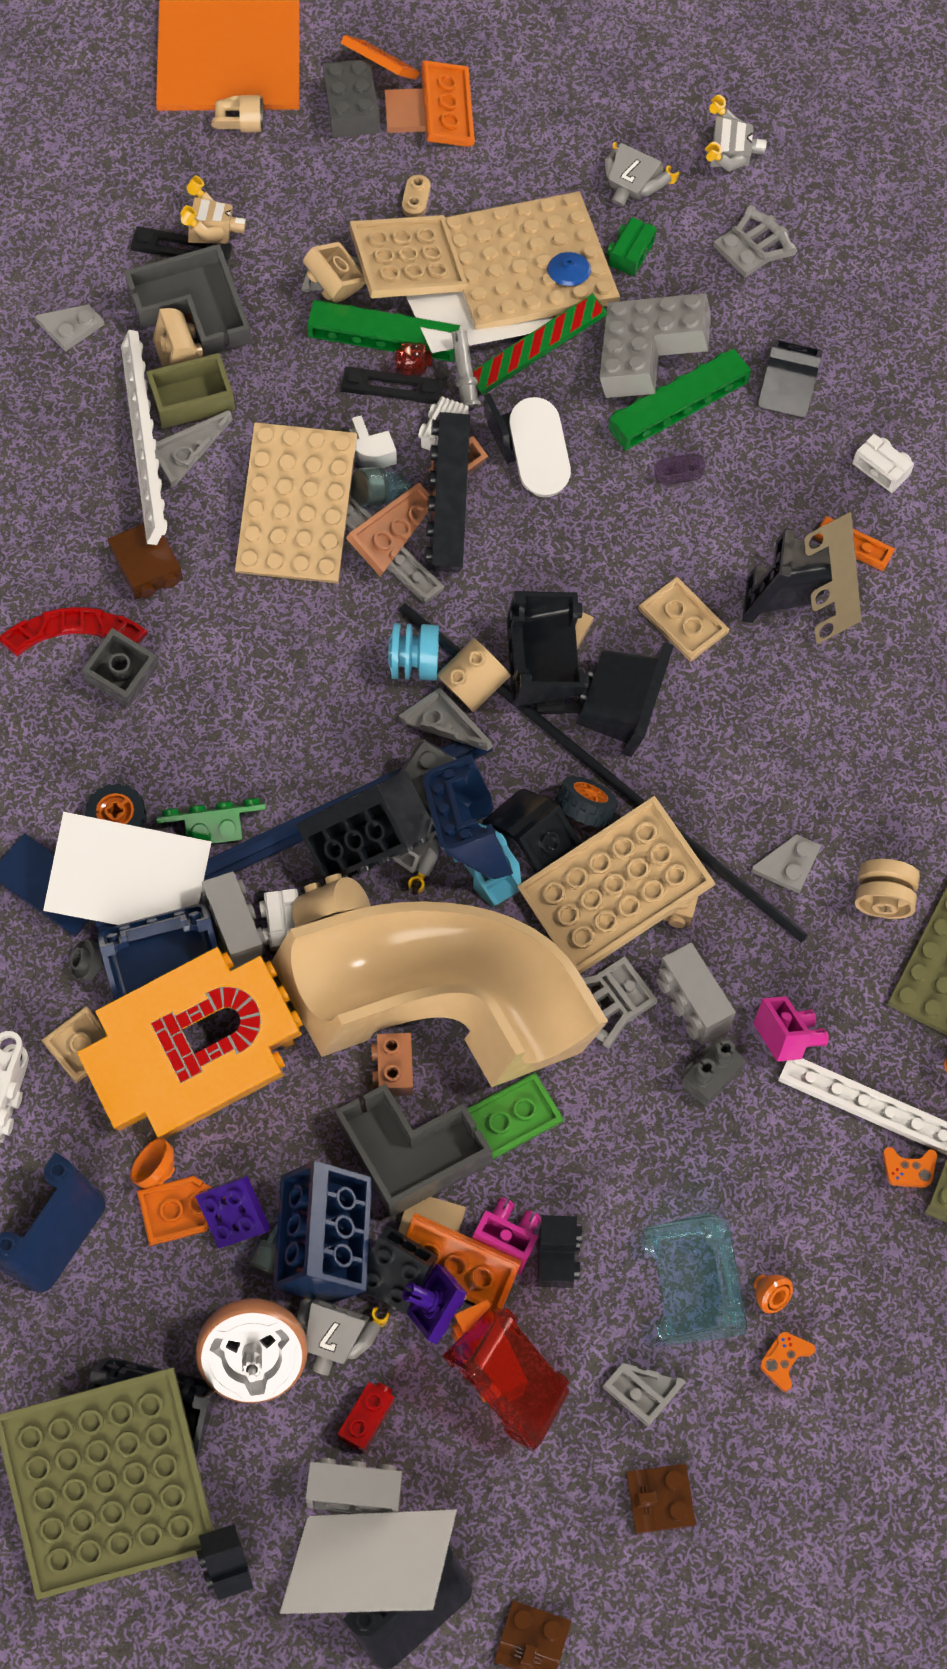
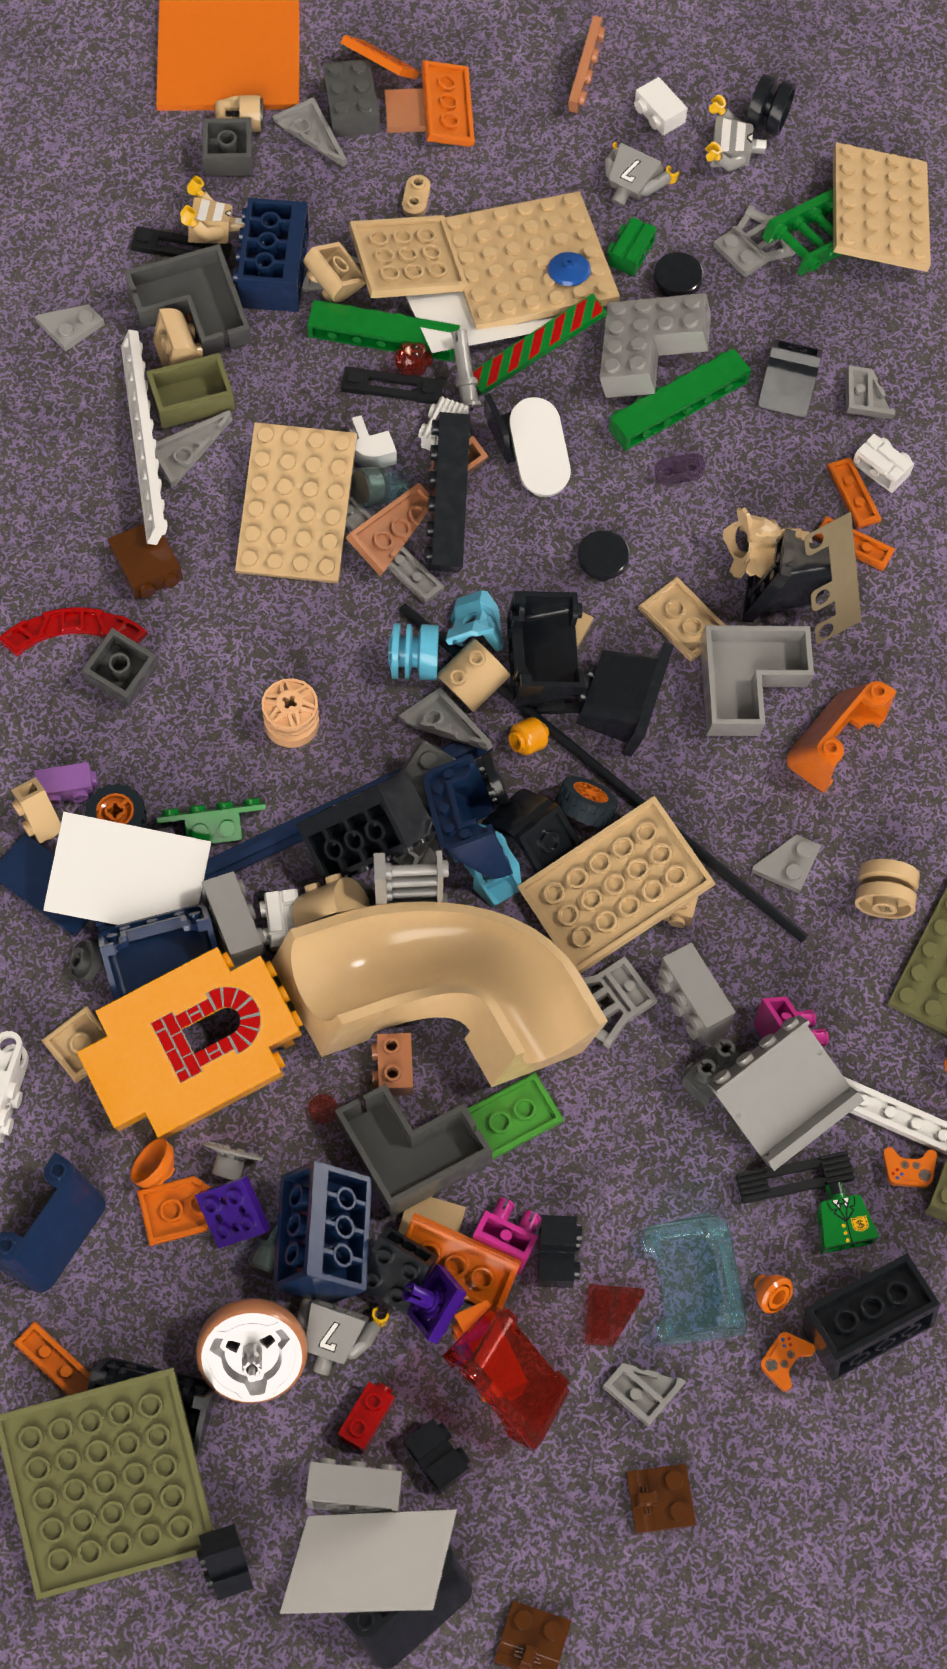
(37, 810): none -> tan brick
(53, 1359): none -> orange tile
(68, 782): none -> medium lavender brick
(228, 147): none -> dark grey brick
(229, 1161): none -> light grey wheel
(272, 254): none -> dark blue brick
(290, 713): none -> light nougat wheel
(310, 126): none -> light grey wing
(322, 1108): none -> clear red tile
(409, 882): none -> light grey fence
(437, 1456): none -> black brick
(487, 621): none -> medium azure piece
(491, 773): none -> black tile
(528, 736): none -> light orange head
(588, 58): none -> nougat wing
(603, 555): none -> black tile
(609, 1312): none -> clear red wing
(660, 106): none -> white brick
(678, 274): none -> black tile
(742, 662): none -> light grey piece
(754, 1183): none -> black container
(762, 541): none -> tan piece
(771, 104): none -> black wheel
(785, 1092): none -> light grey panel
(797, 220): none -> green fence
(819, 749): none -> orange windscreen
(844, 1221): none -> green torso
(854, 493): none -> orange tile
(865, 395): none -> light grey wing
(870, 1316): none -> black brick
(880, 207): none -> tan plate

